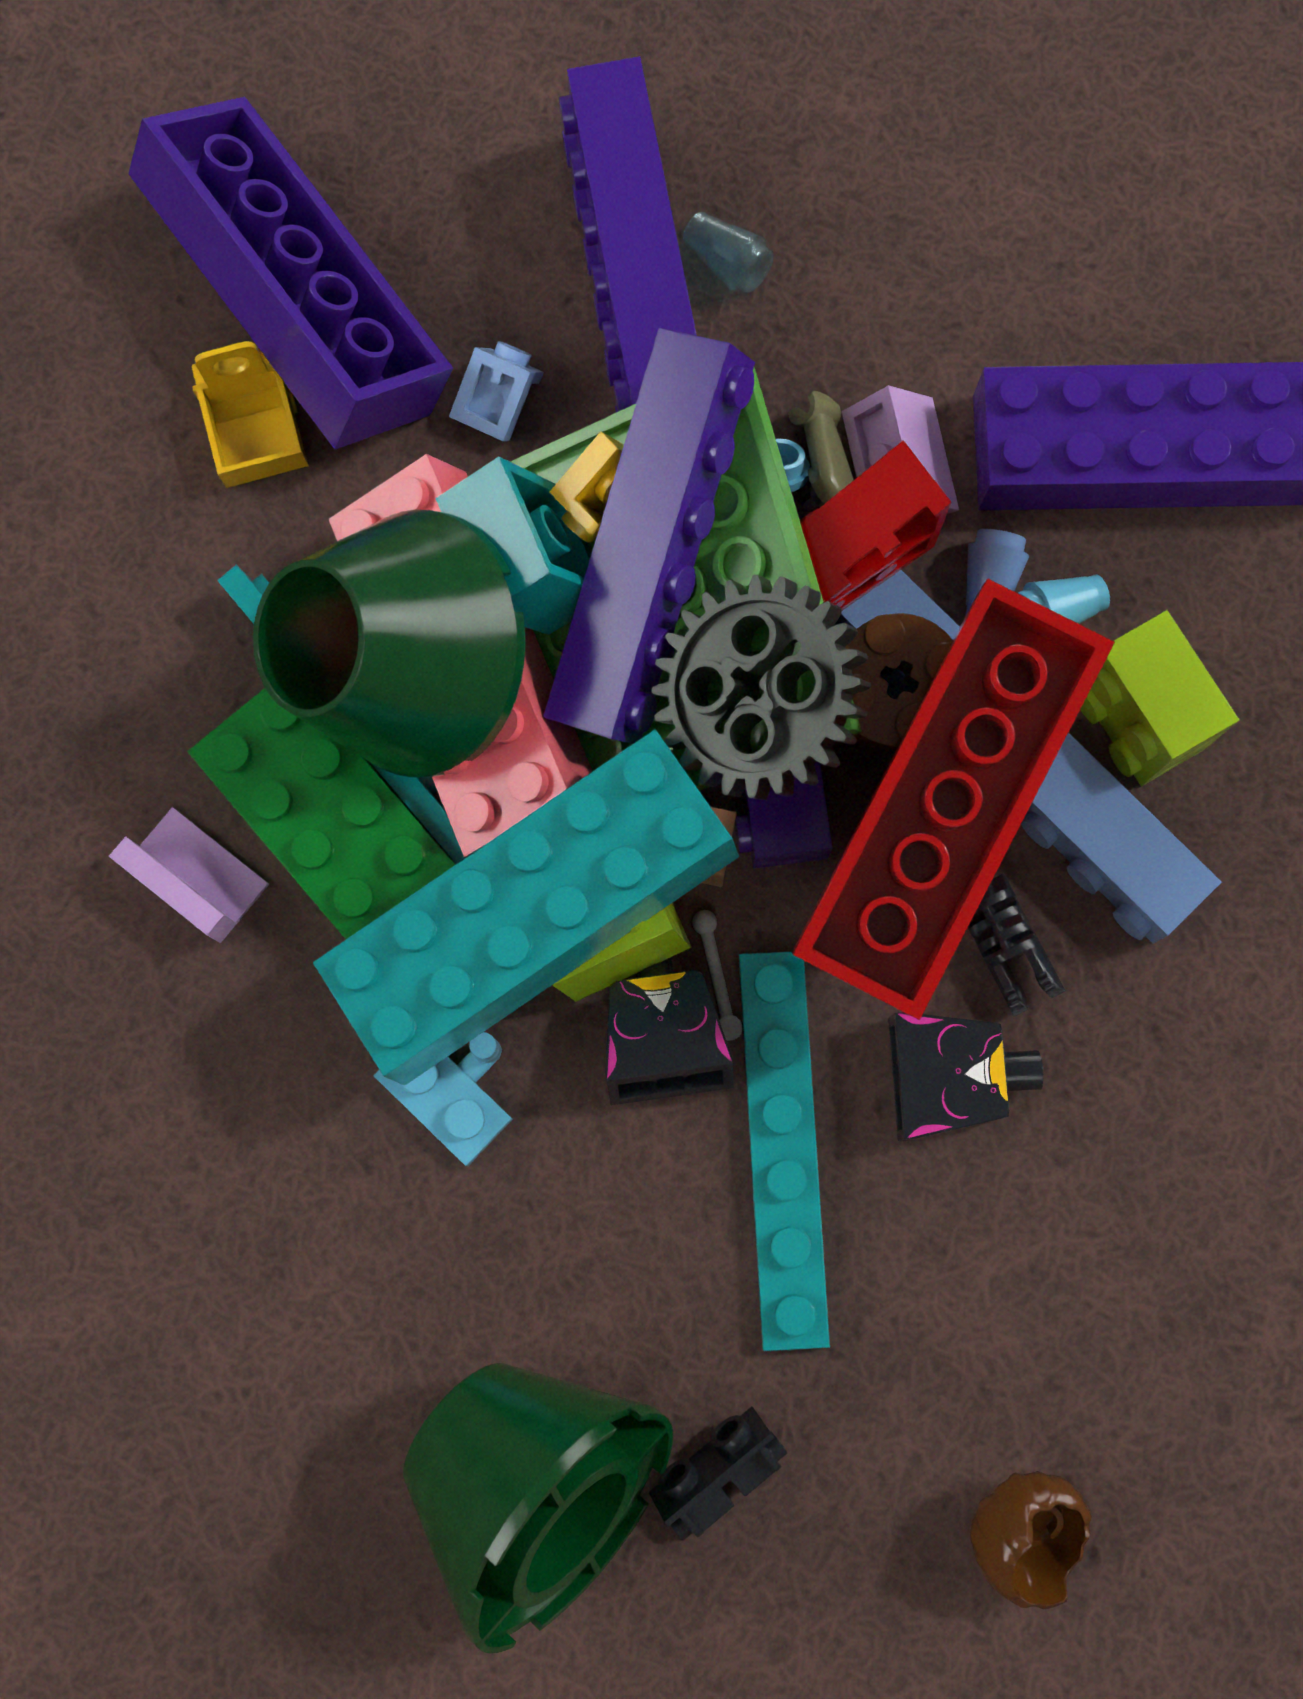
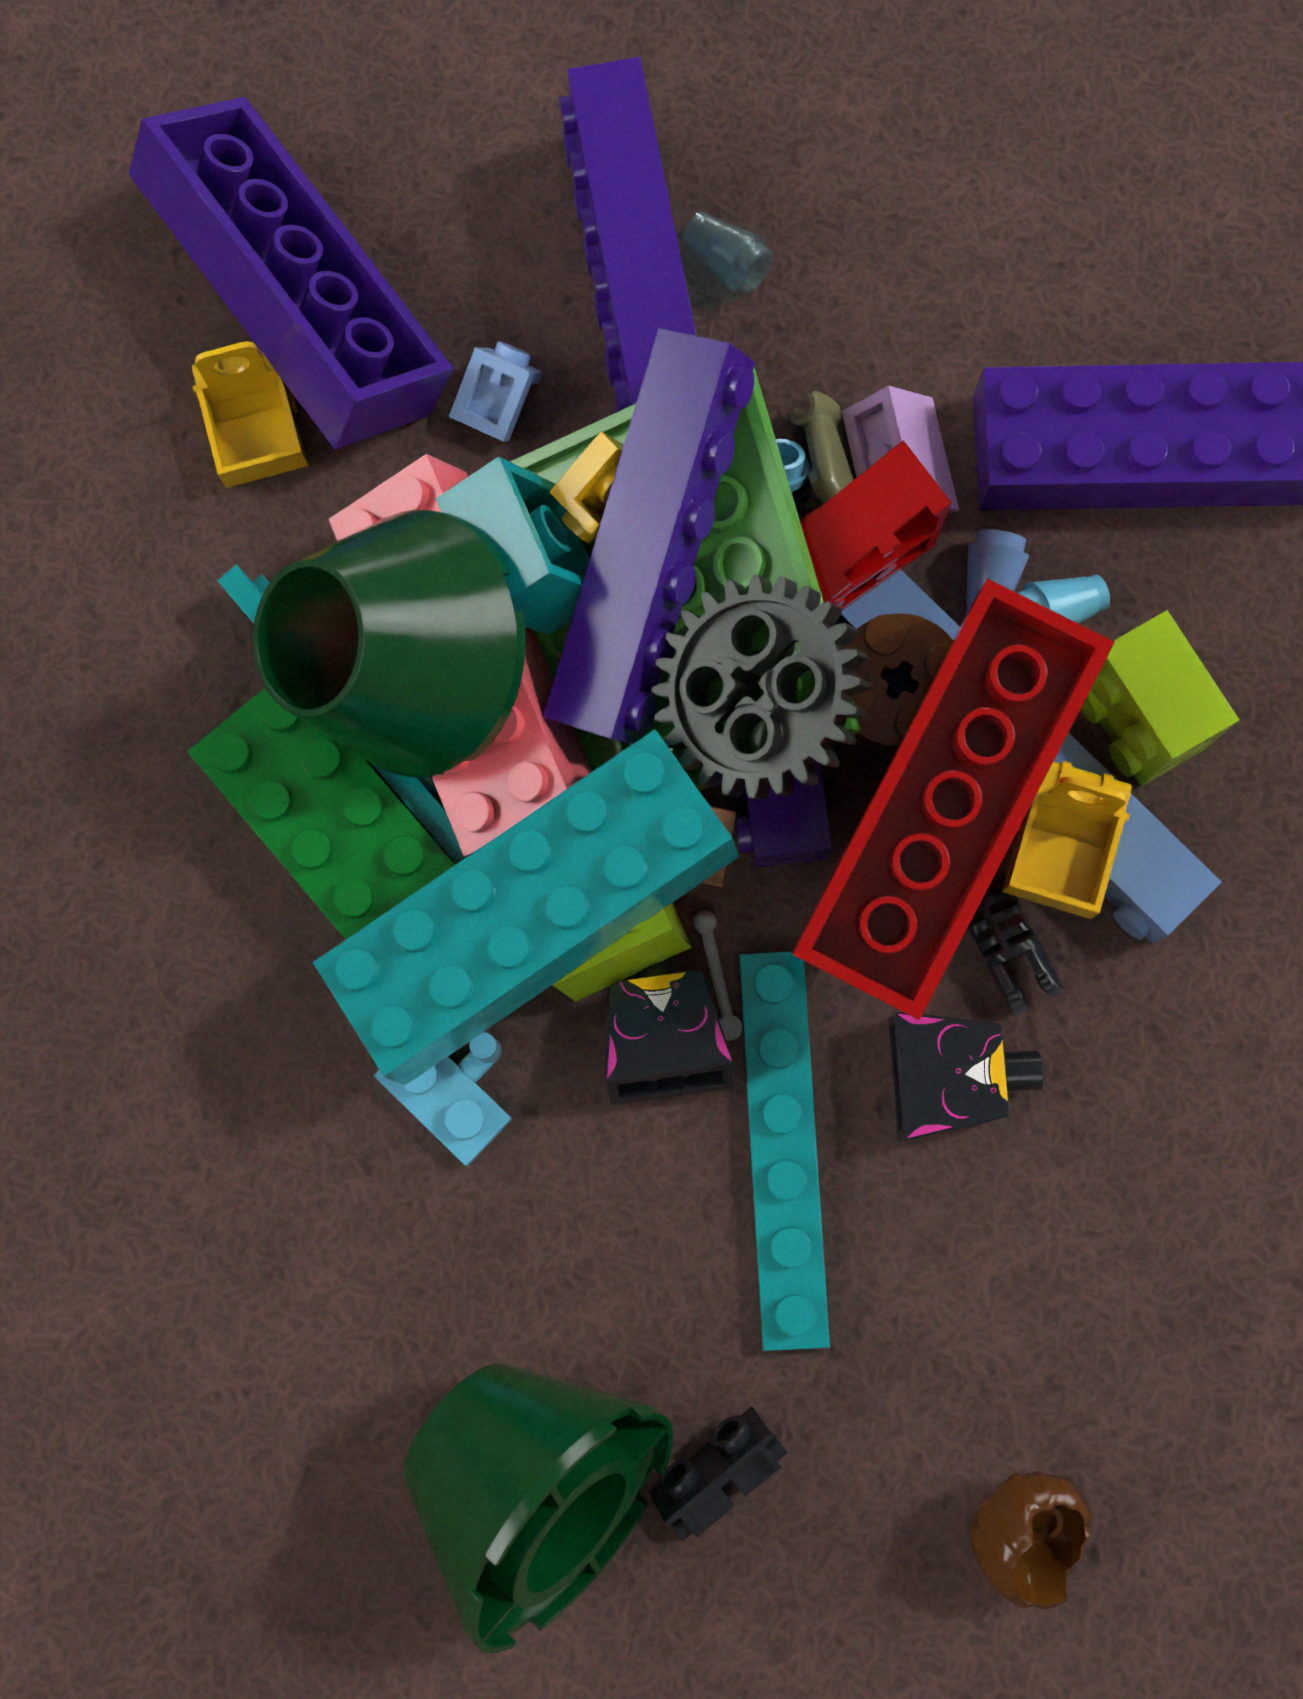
(192, 874): lavender panel -> none
(1069, 840): none -> yellow piece

